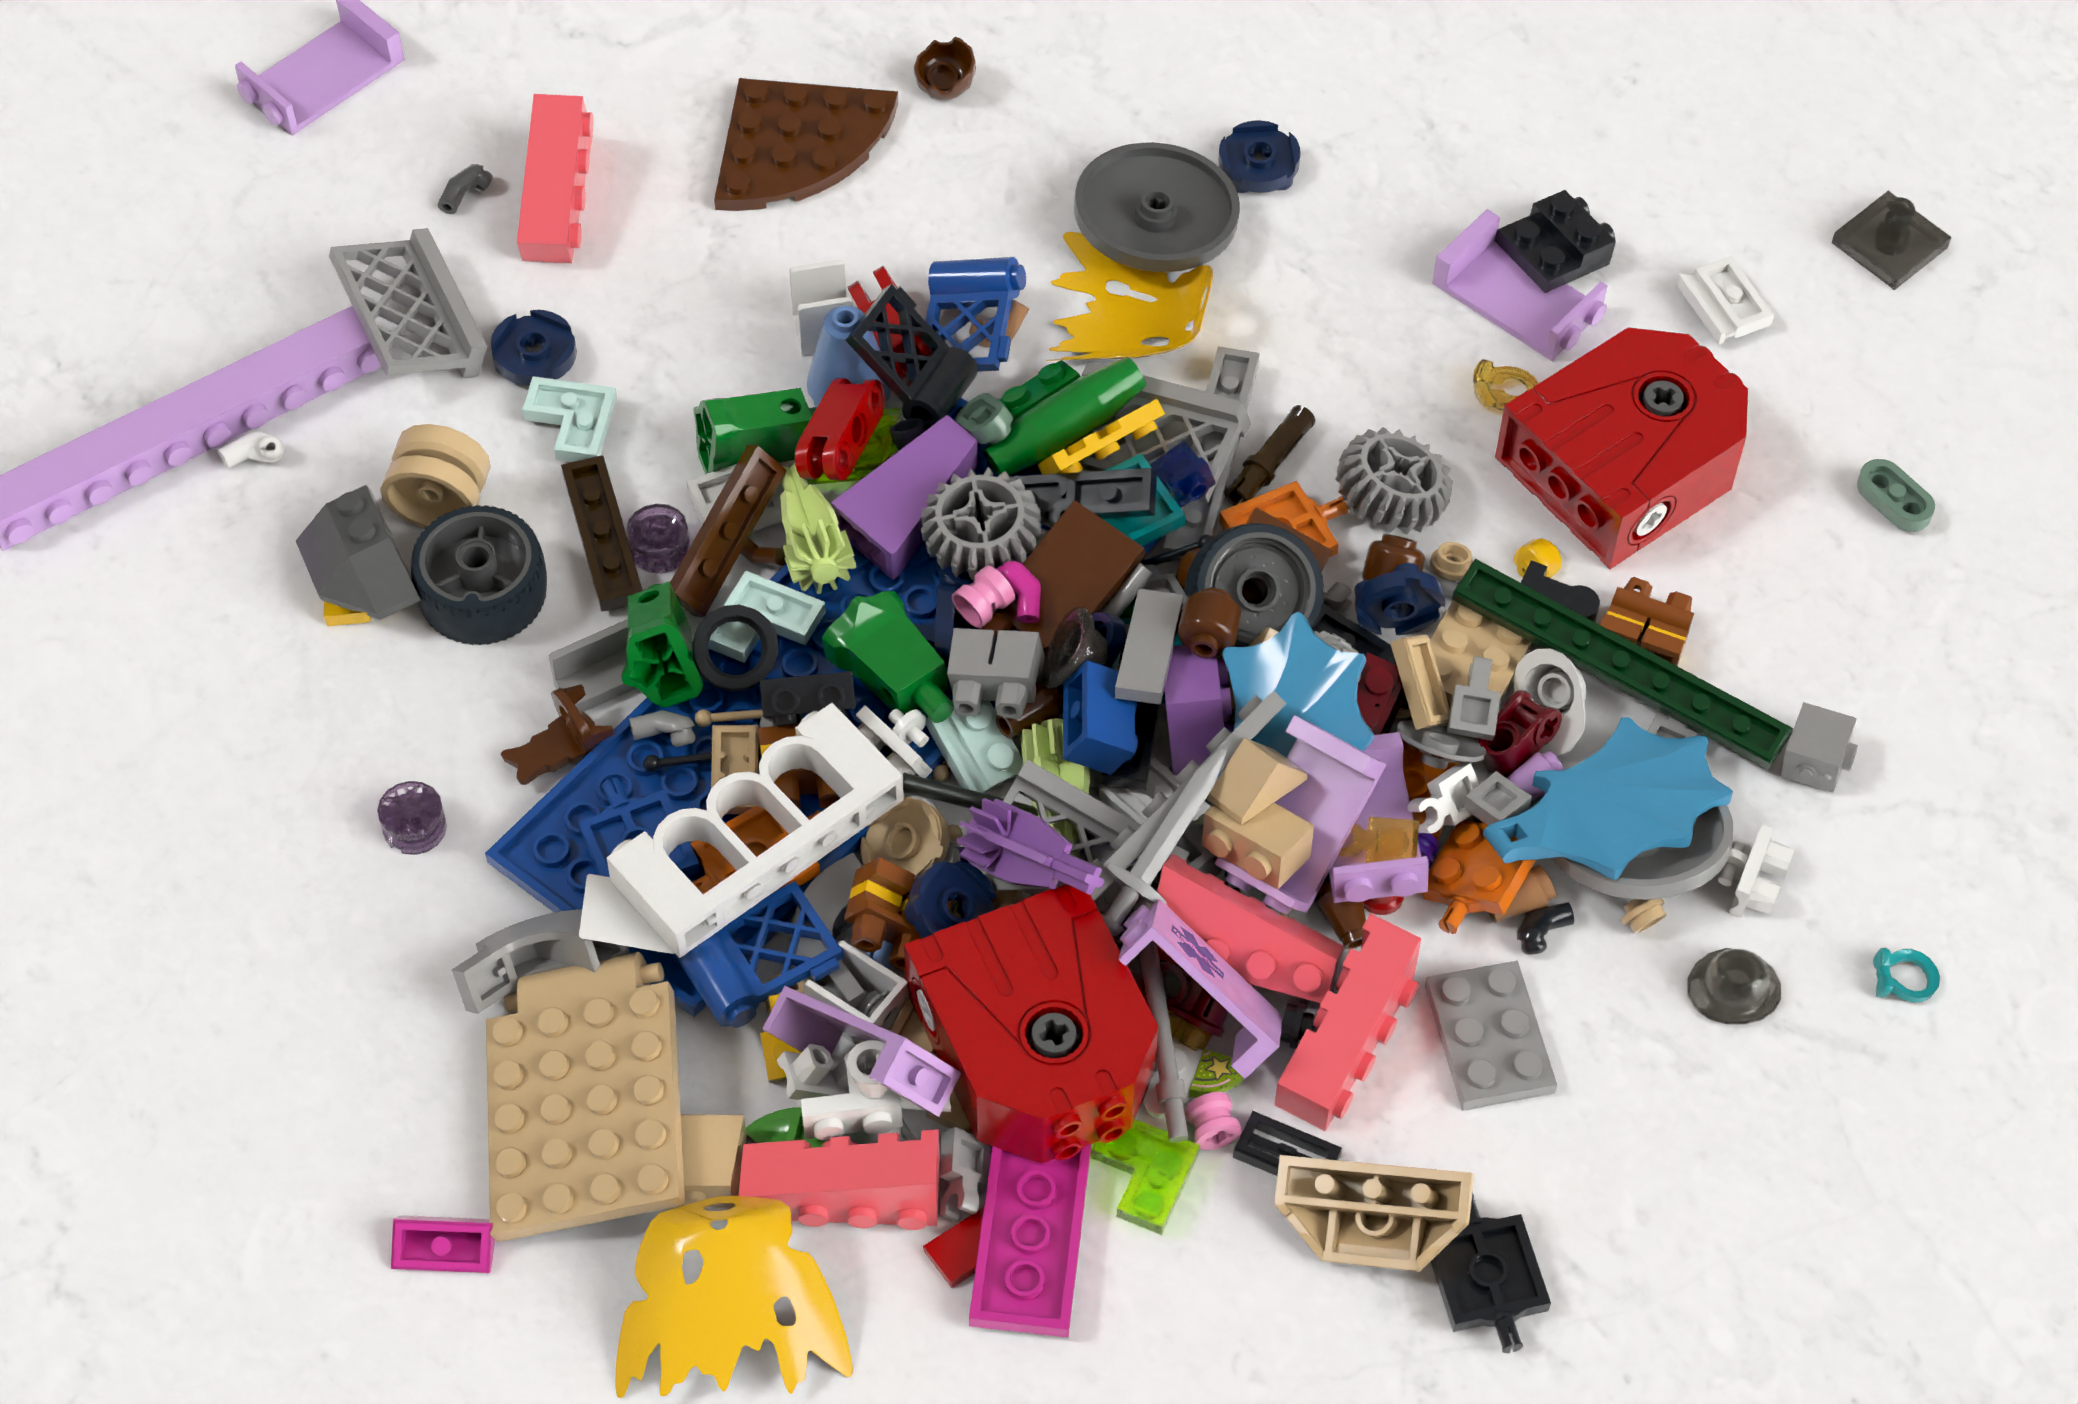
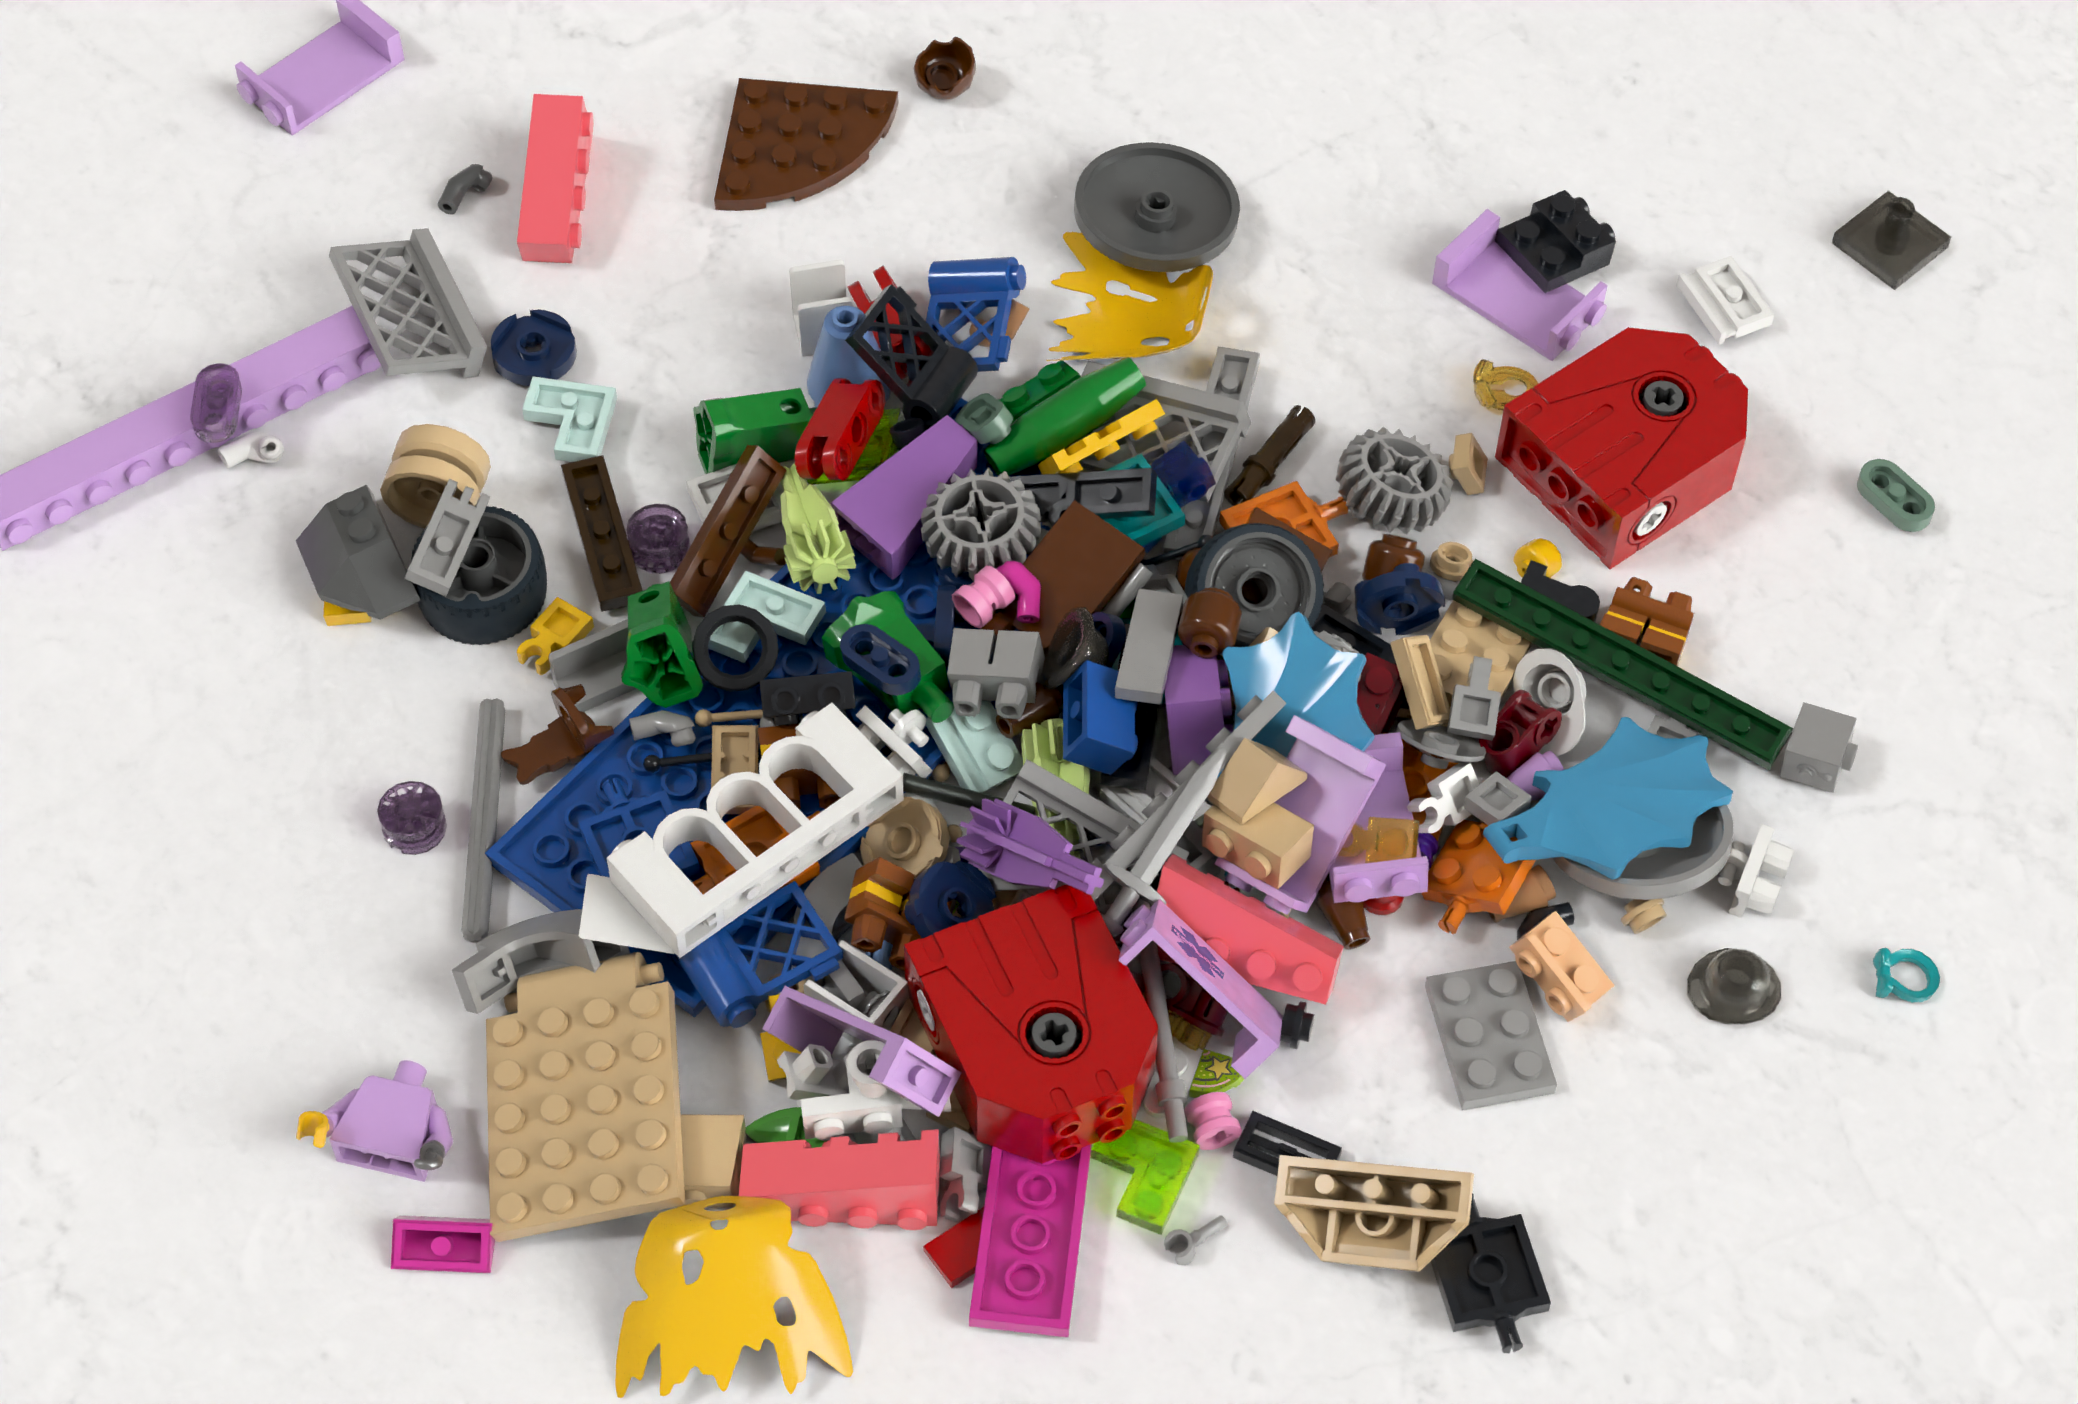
(213, 406): none -> clear purple plate
(385, 1125): none -> lavender torso
(446, 539): none -> light grey hinge
(483, 820): none -> light grey axle
(554, 629): none -> yellow plate
(884, 662): none -> dark blue plate
(1193, 1239): none -> light grey hand
(1255, 175): dark blue plate -> none
(1351, 1025): coral wedge -> none
(1468, 464): none -> tan plate
(1561, 967): none -> light nougat bracket

